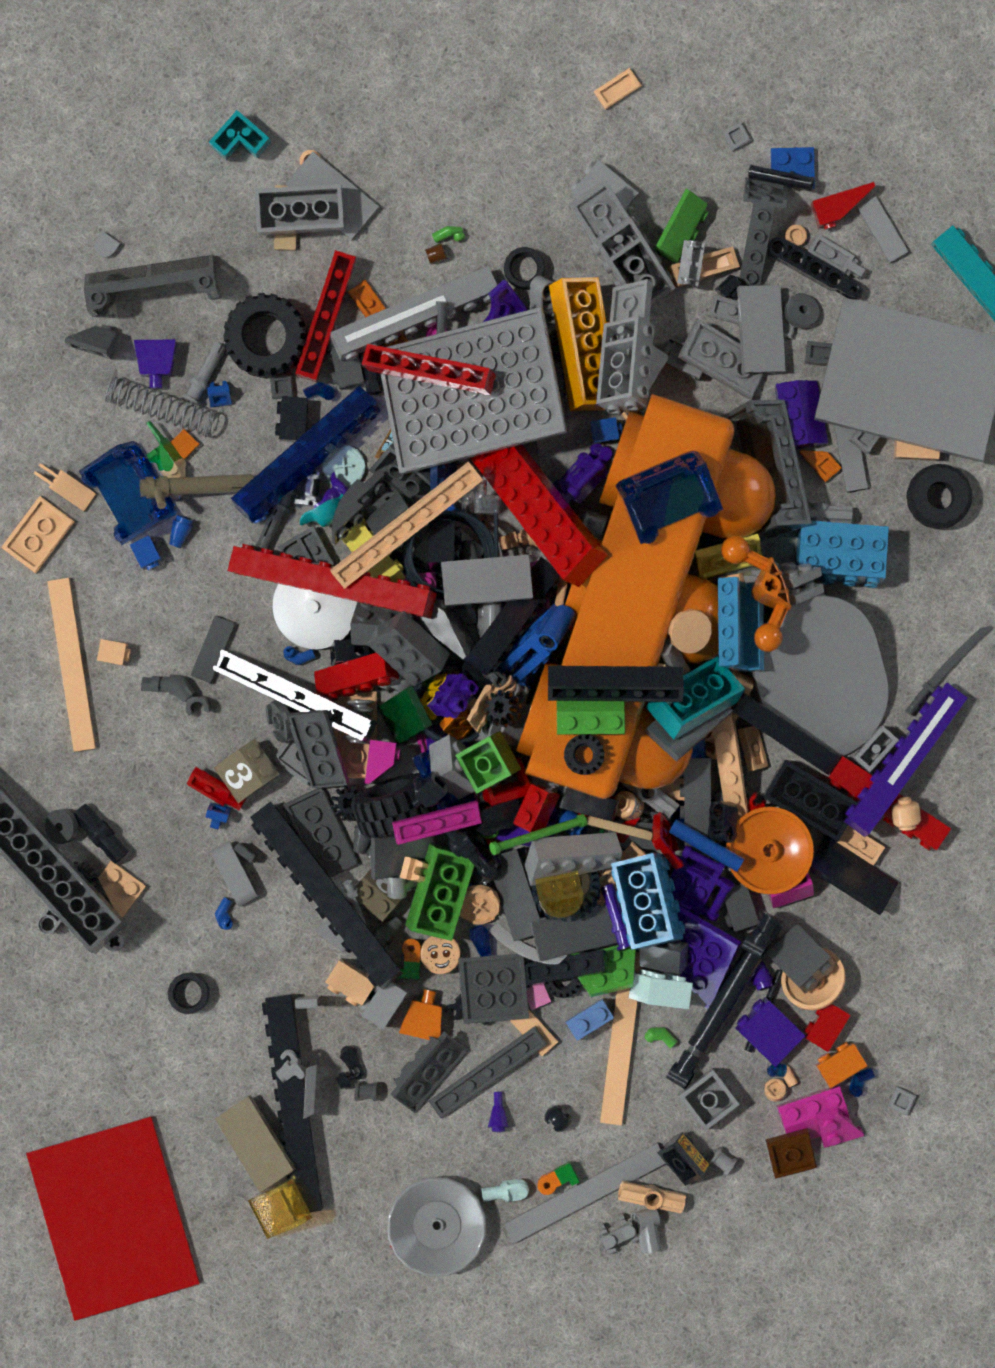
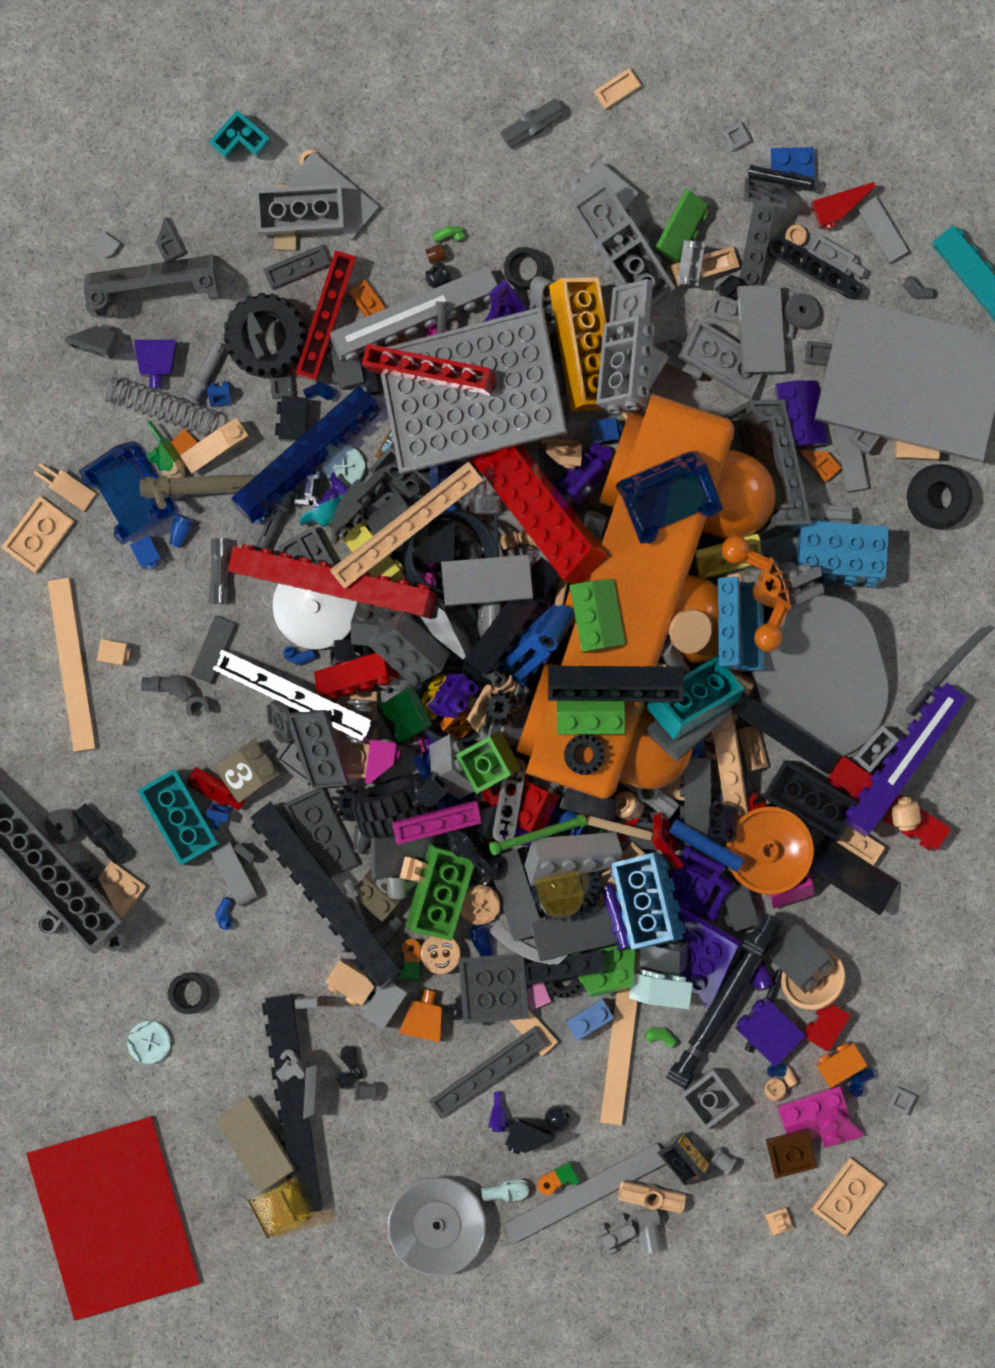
(149, 1042): none -> light aqua tile
(168, 242): none -> dark grey tile
(178, 817): none -> teal brick
(214, 446): none -> light nougat slope
(219, 575): none -> dark grey axle
(254, 331): none -> dark grey slope
(297, 267): none -> dark grey tile
(427, 1070): dark grey piece -> none
(438, 275): none -> black piece
(513, 801): none -> light grey beam
(526, 1137): none -> black slope
(532, 123): none -> dark grey piece
(563, 451): none -> light nougat wing
(597, 615): none -> bright green slope
(779, 1221): none -> light nougat tile
(847, 1196): none -> light nougat tile
(915, 290): none -> dark grey arm

